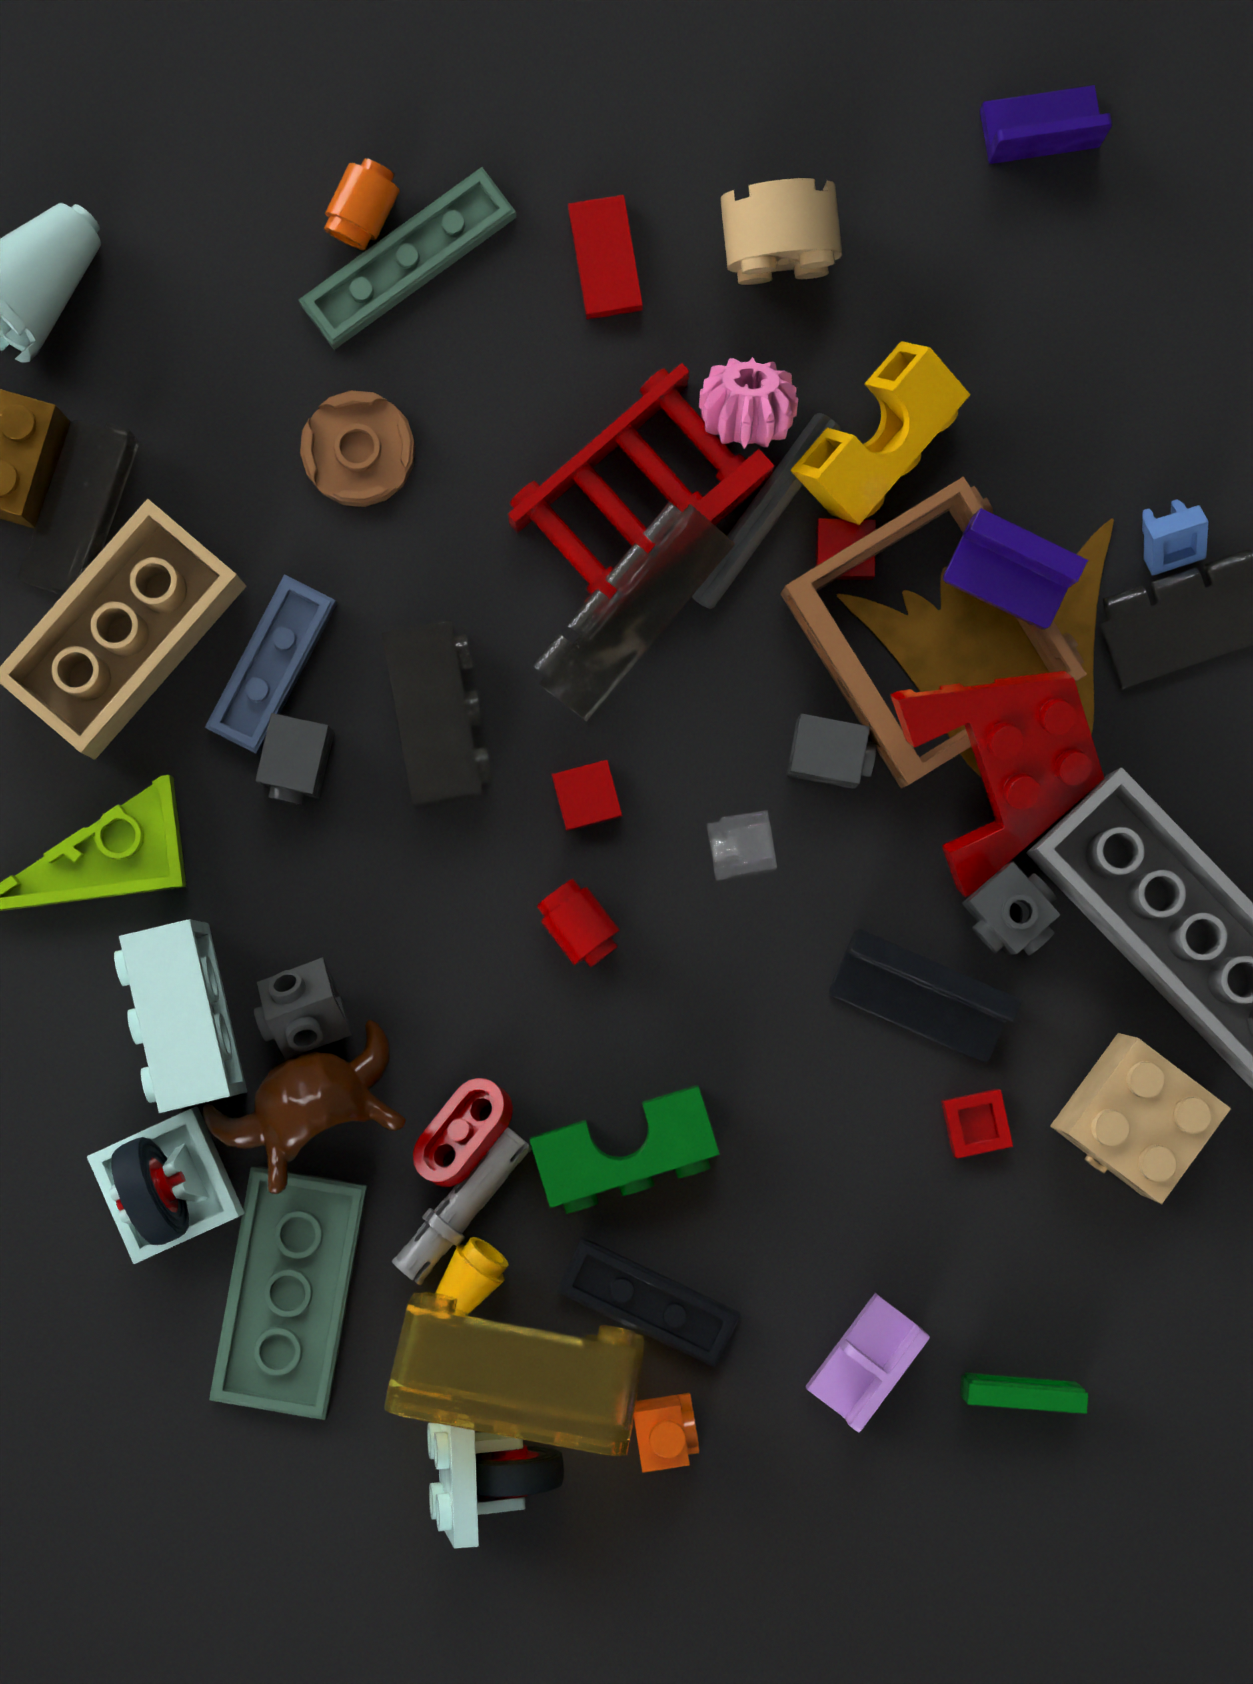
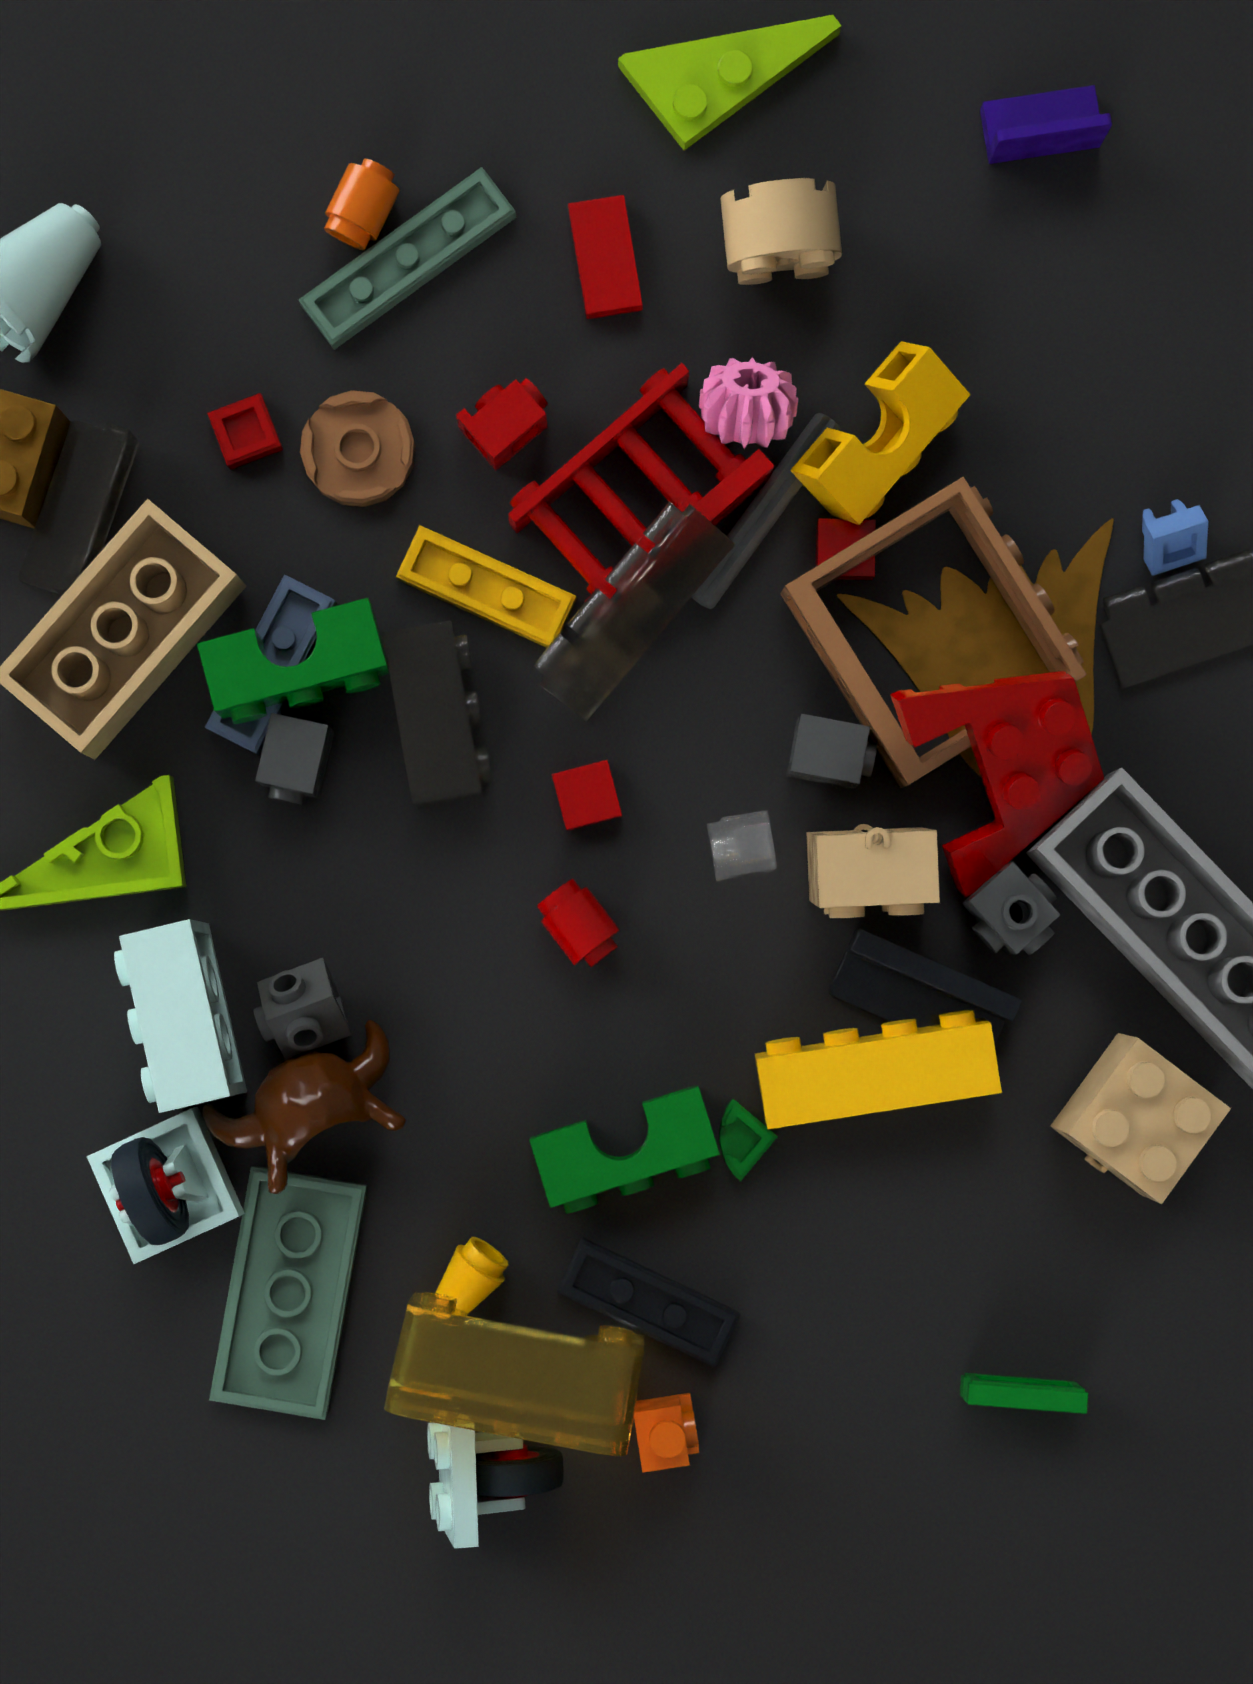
(245, 431): none -> red tile
(345, 654): none -> green arch
(454, 1213): light grey pin -> none
(460, 1129): red plate -> none
(485, 587): none -> yellow tile
(505, 421): none -> red brick
(710, 79): none -> lime wing
(742, 1139): none -> green tile
(867, 1362): lavender panel -> none
(873, 869): none -> tan brick
(877, 1071): none -> yellow brick
(977, 1123): red tile -> none
(1013, 569): dark purple panel -> none

